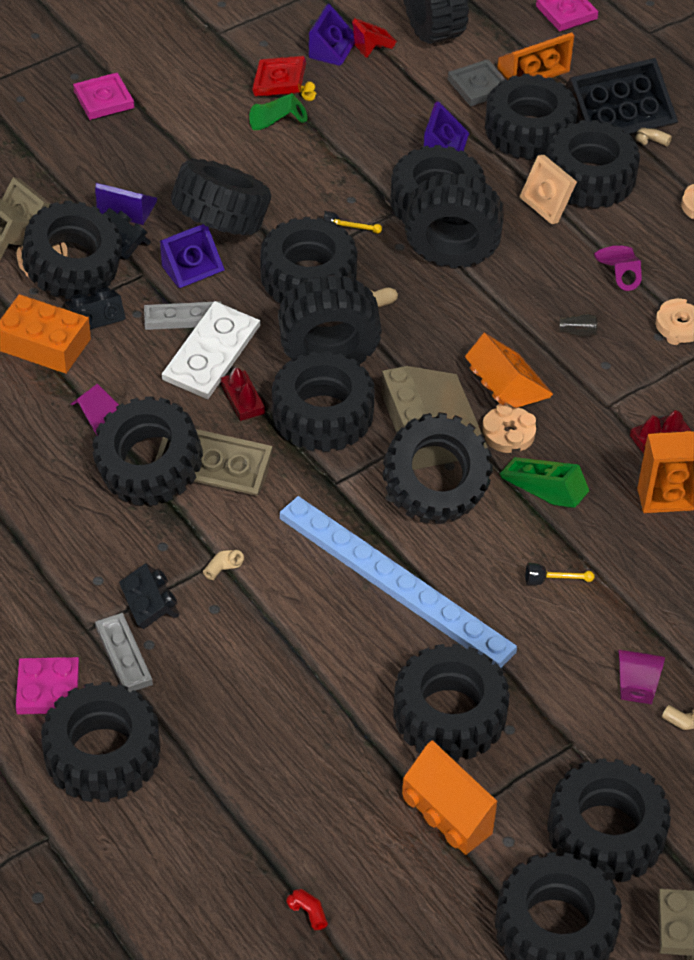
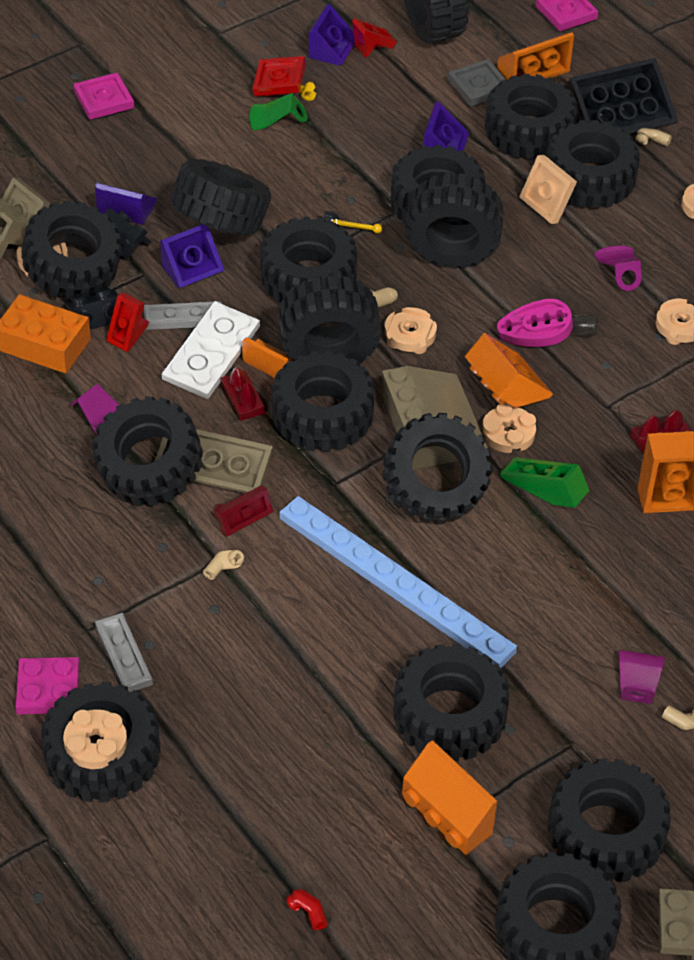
(91, 723): none -> light nougat plate
(126, 322): none -> red slope
(148, 595): black bracket -> none
(243, 510): none -> dark red tile
(263, 356): none -> orange panel
(410, 341): none -> light nougat plate
(536, 574): hinge -> none
(541, 335): none -> dark pink piece

